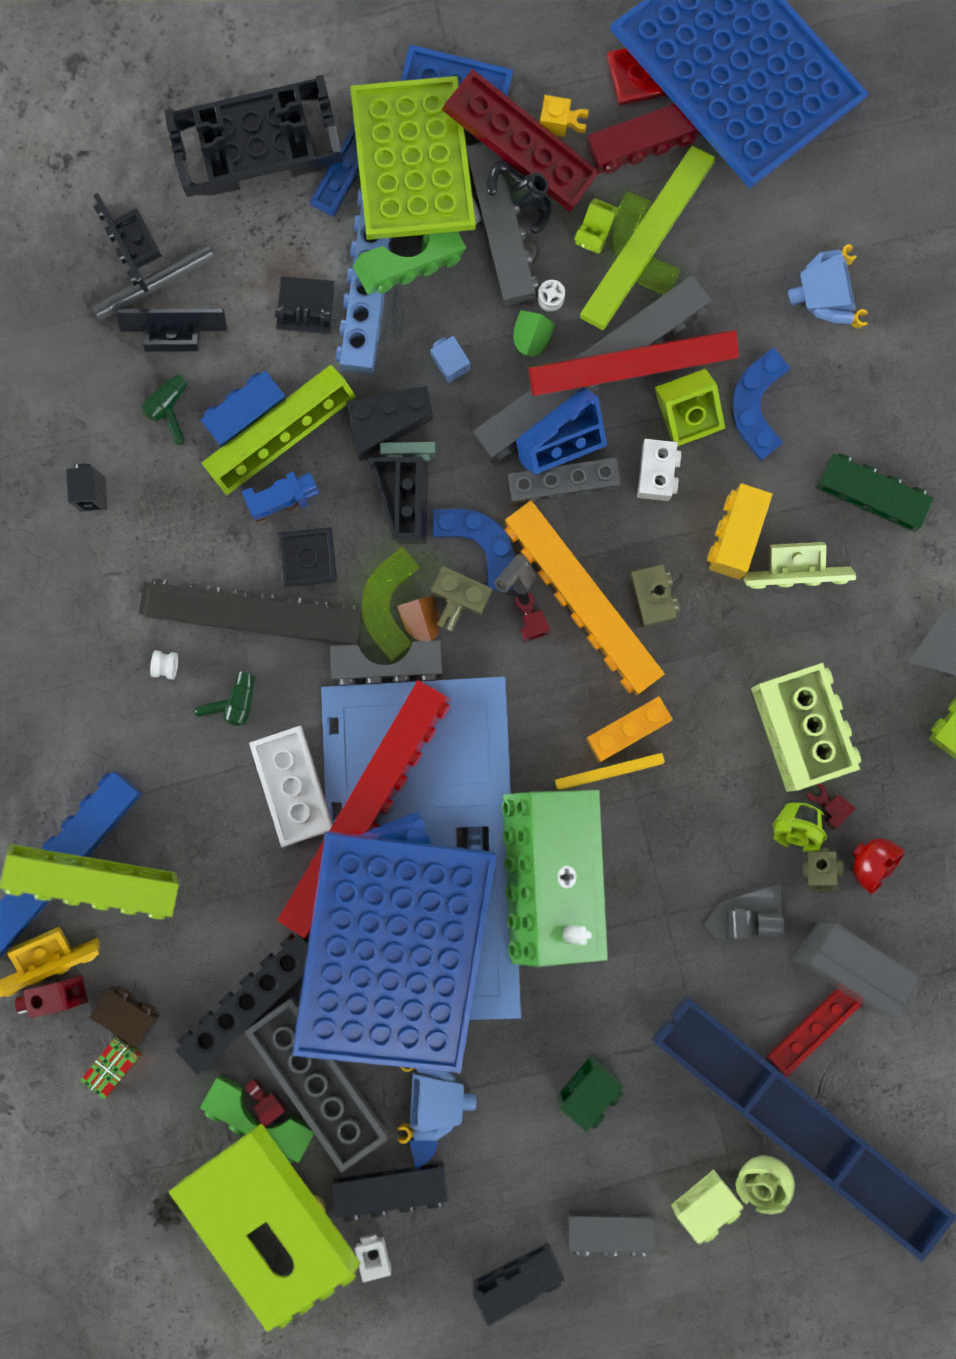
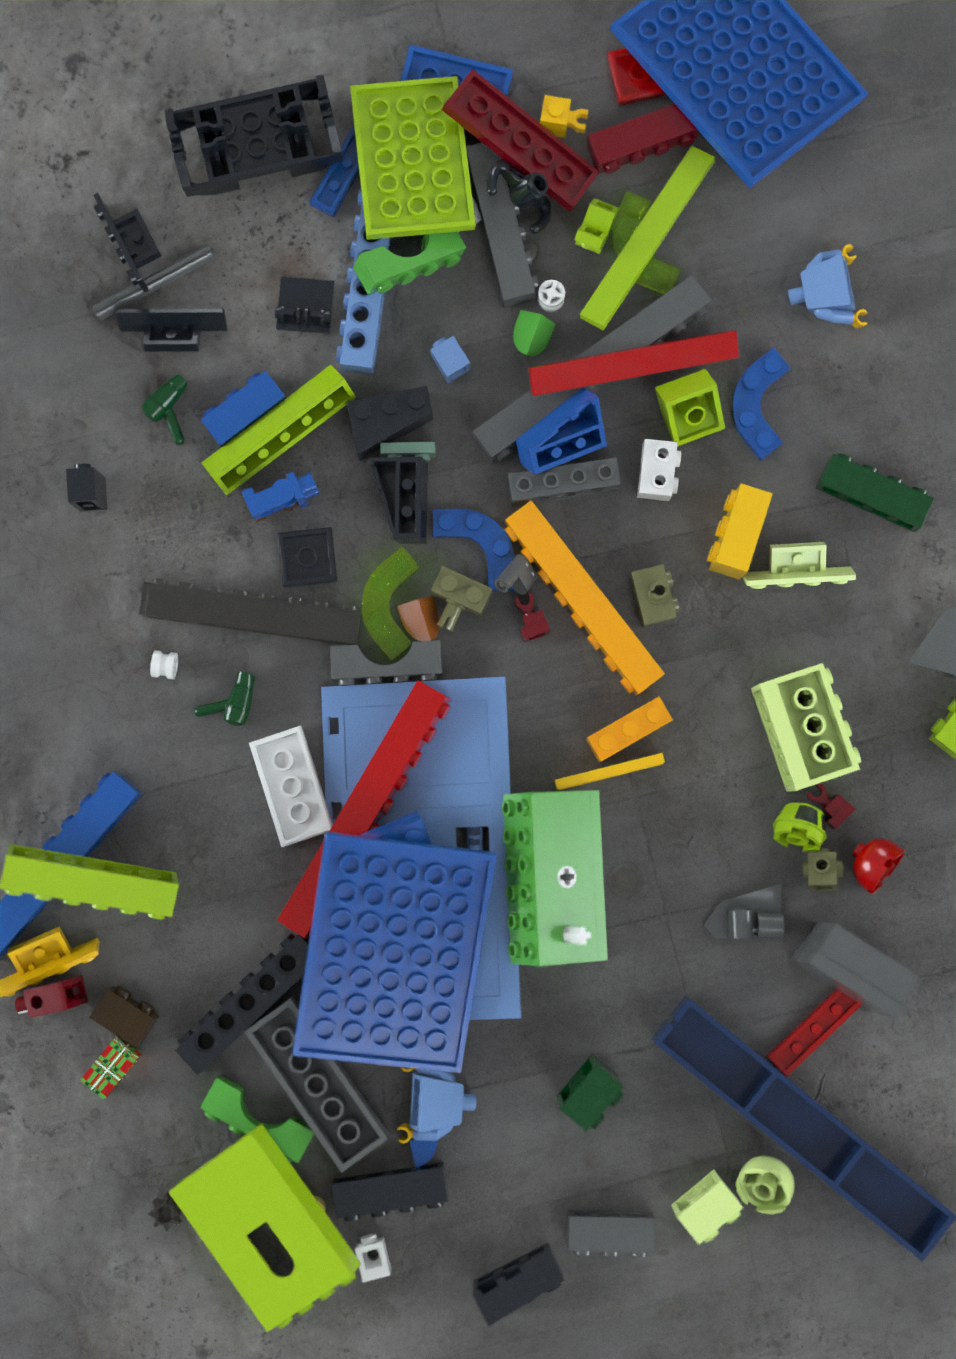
(269, 1106): dark red piece -> none

